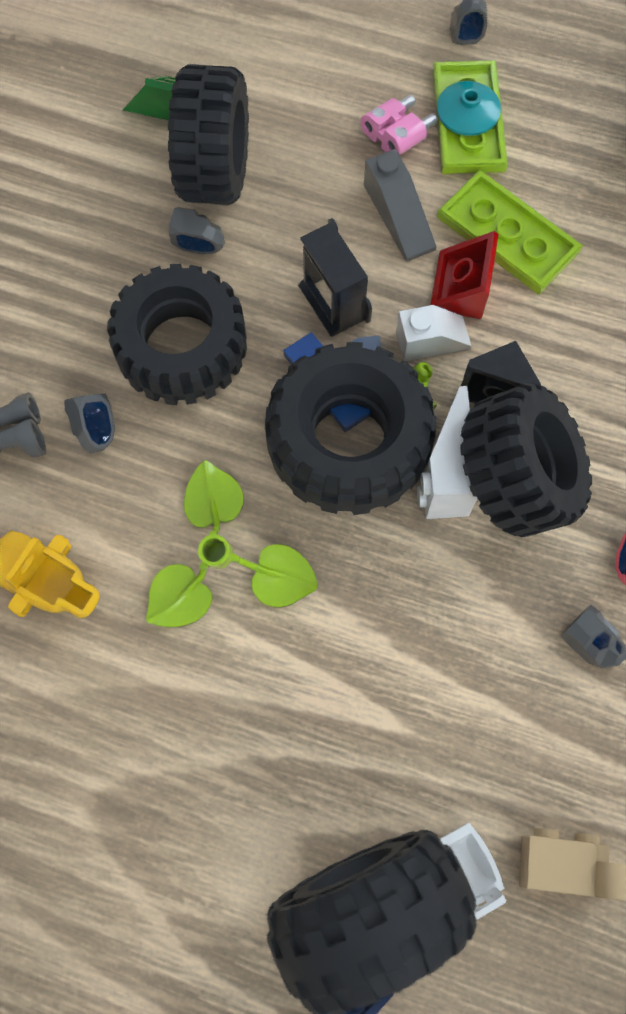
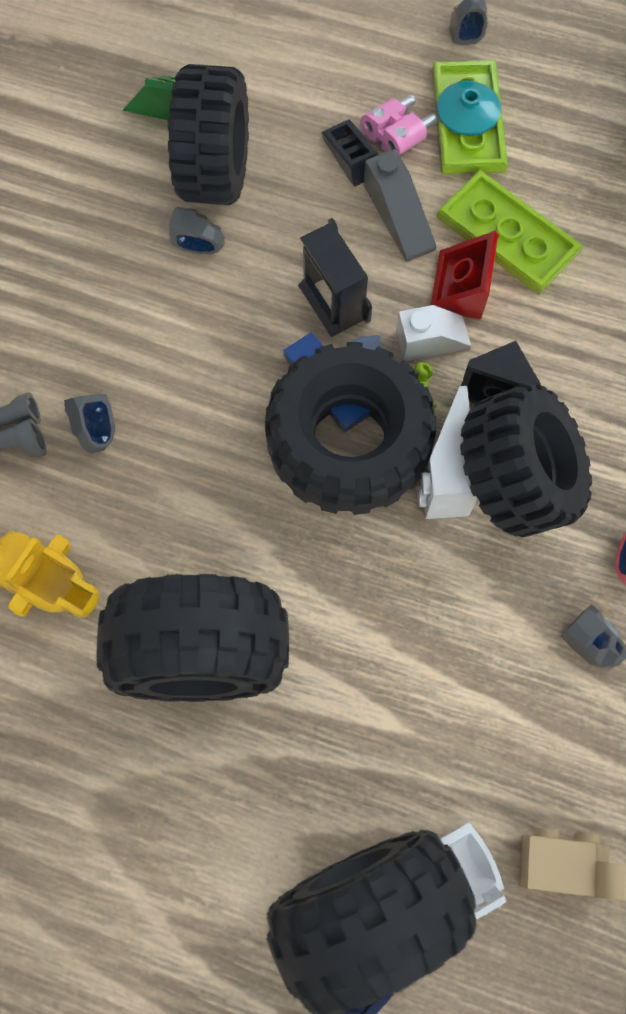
(170, 295): black tyre -> none
(176, 592): lime plant -> none
(192, 639): none -> black tyre
(351, 151): none -> black slope

